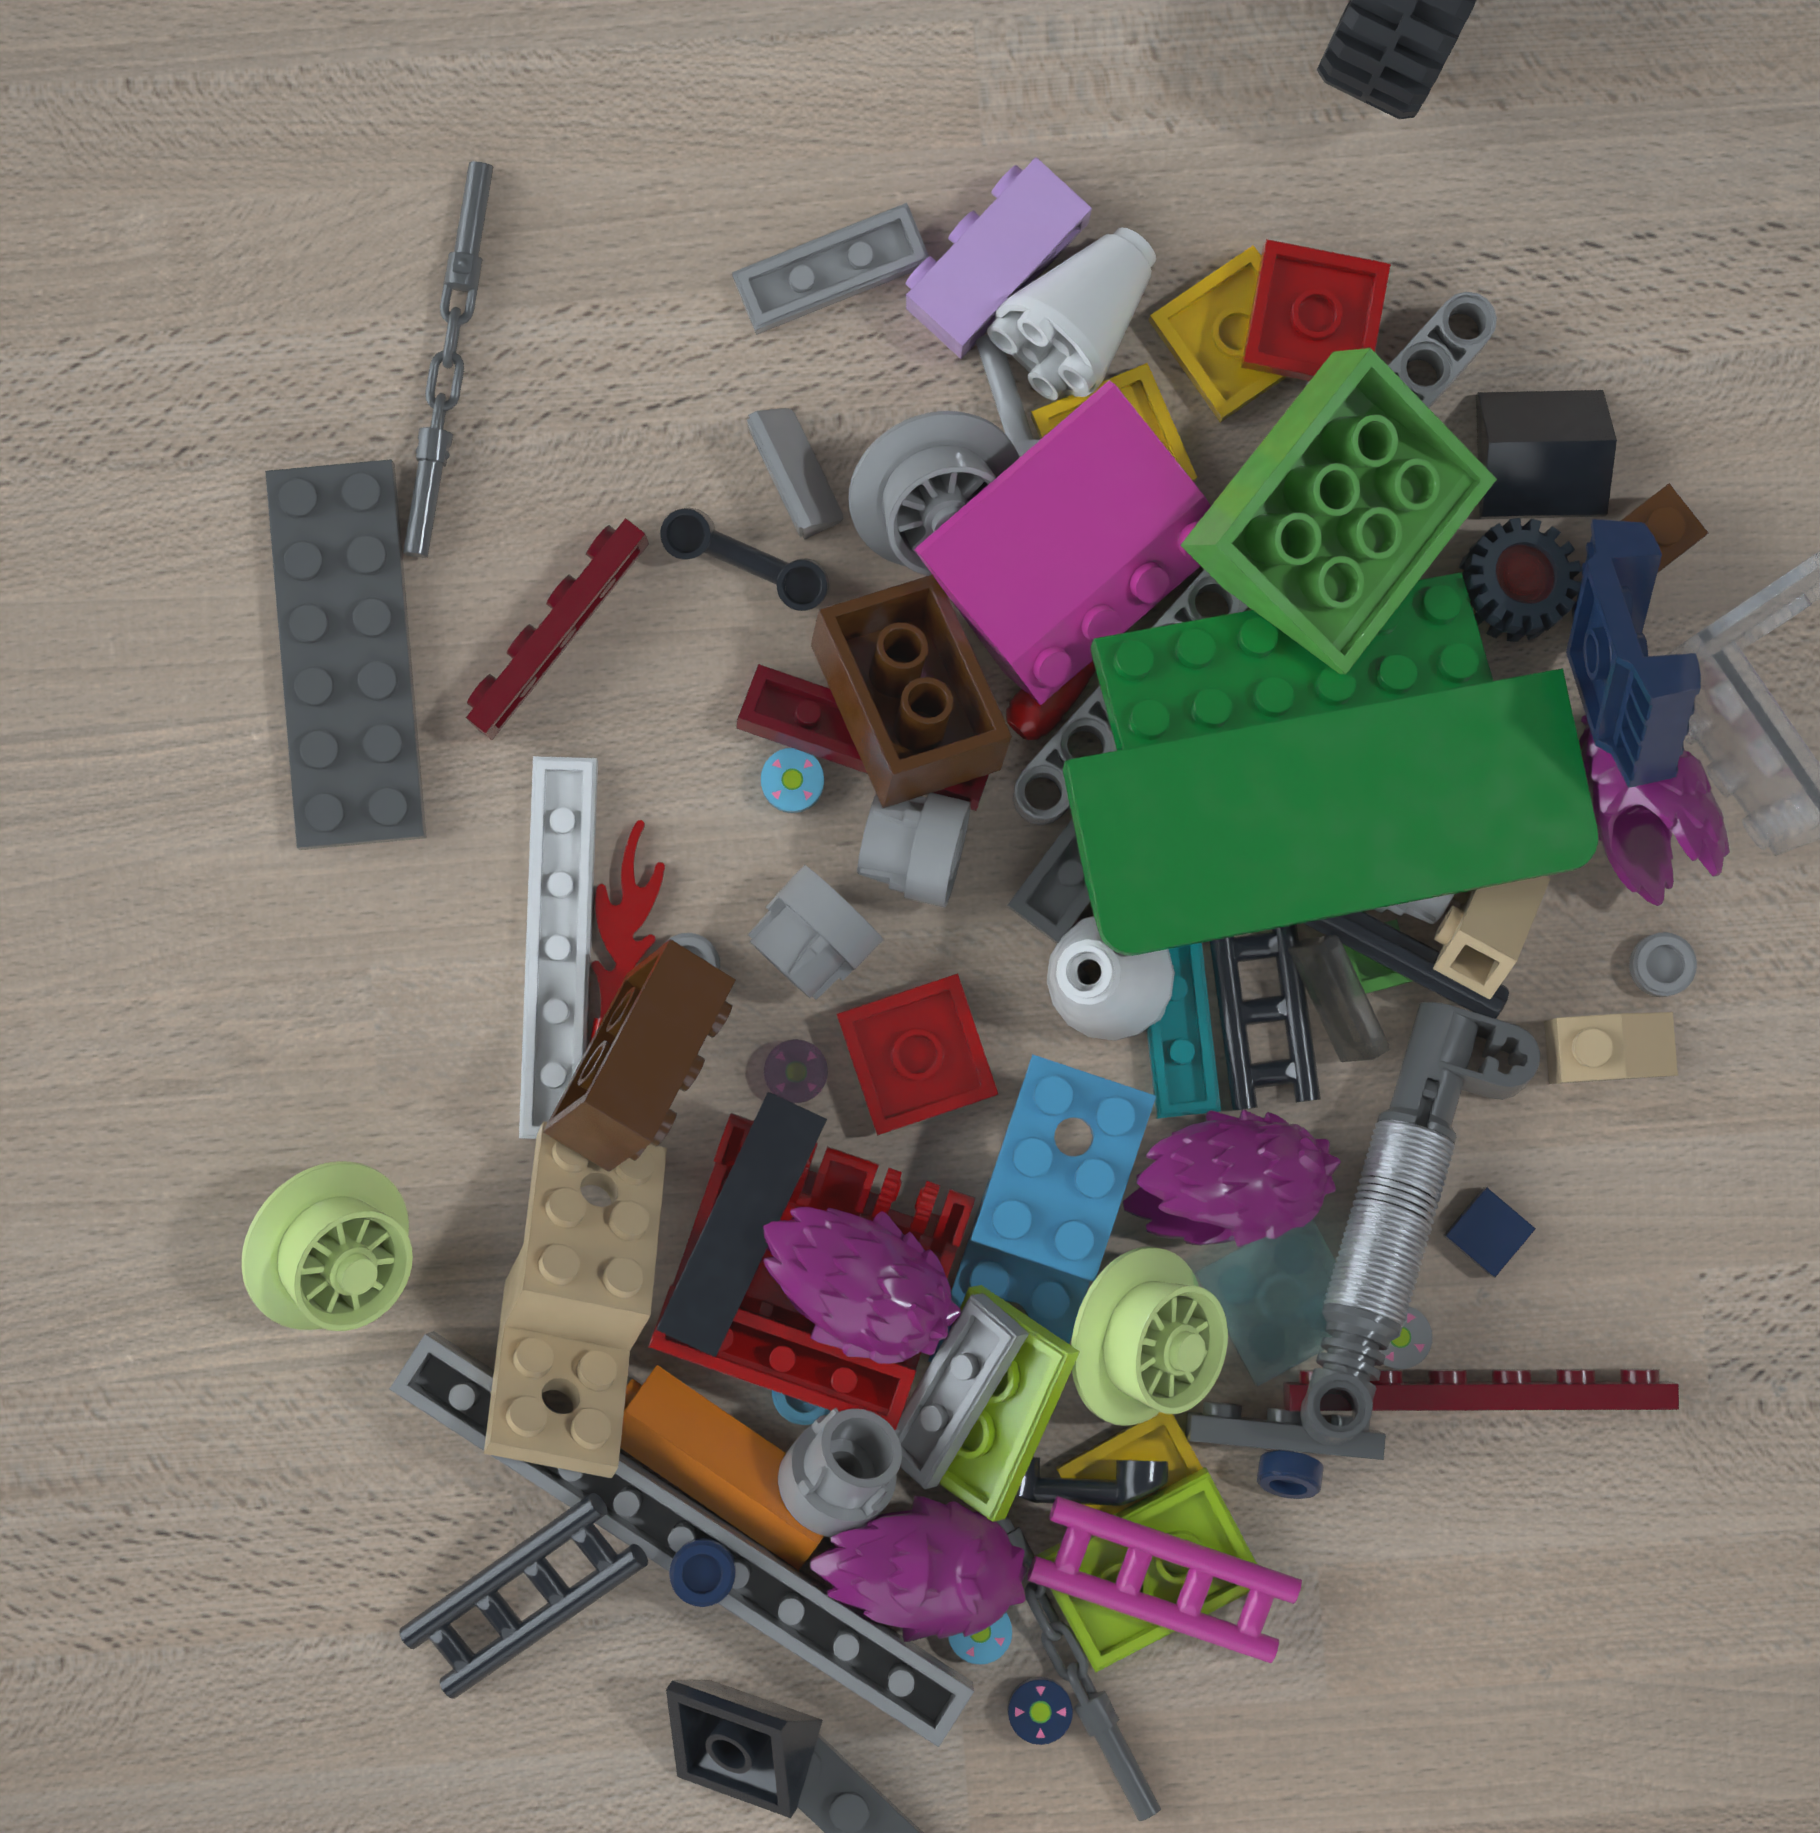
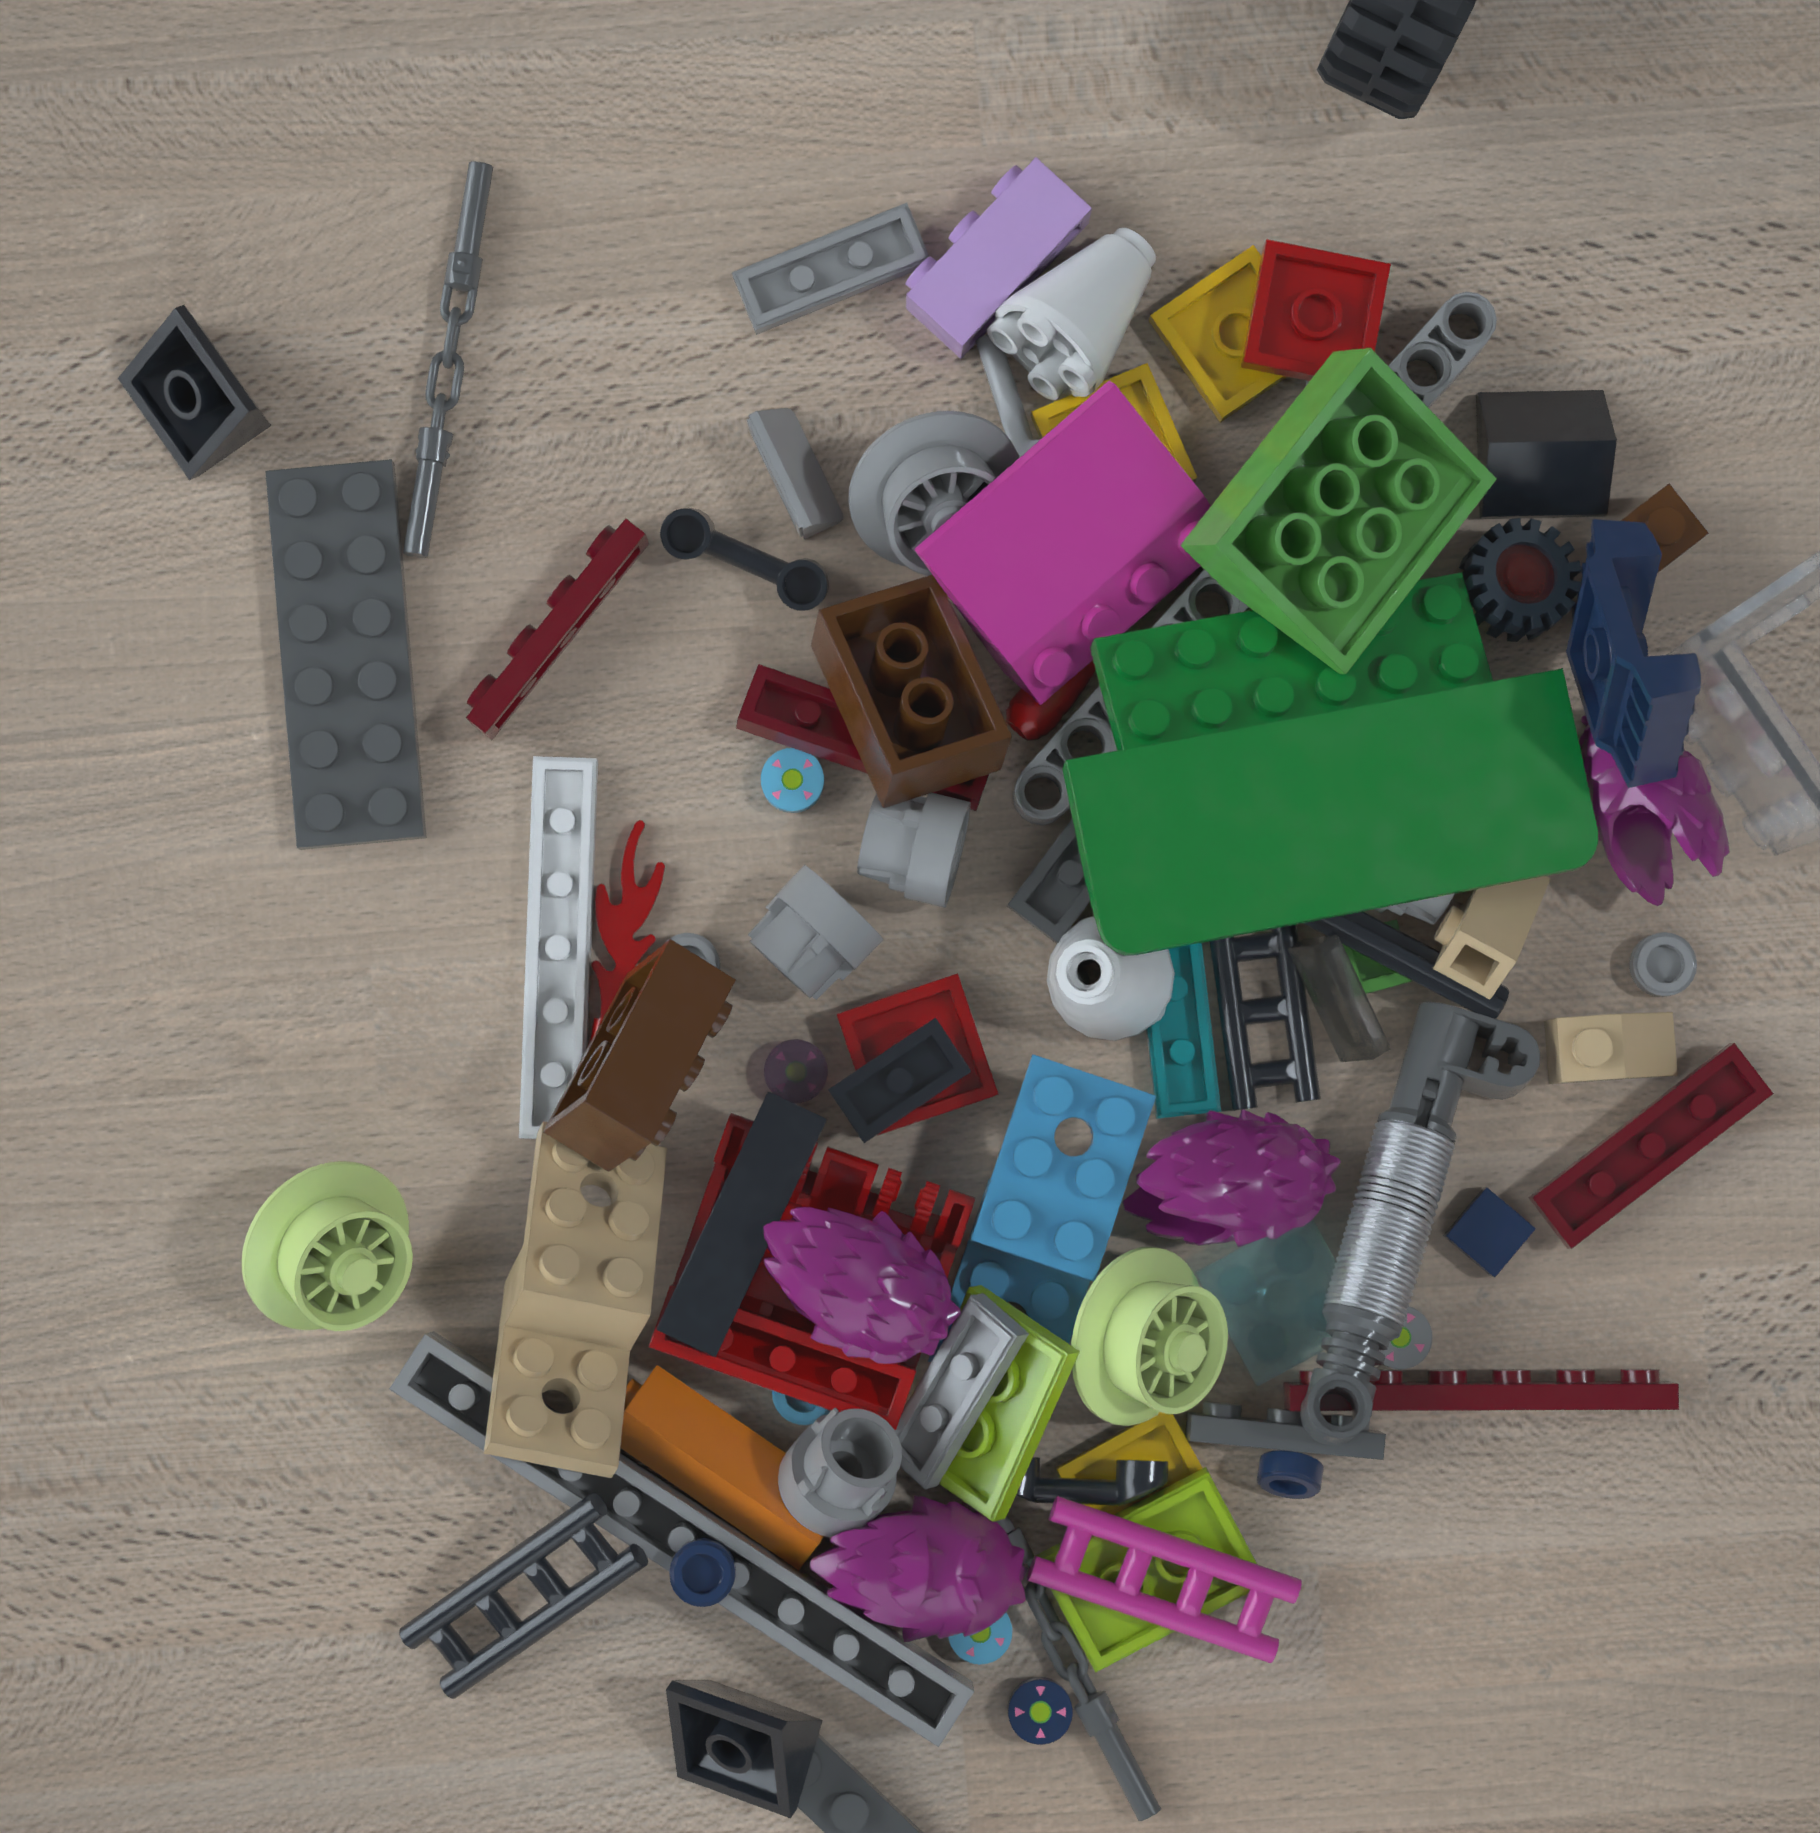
(191, 395): none -> black slope
(899, 1080): none -> black plate
(1650, 1145): none -> dark red plate

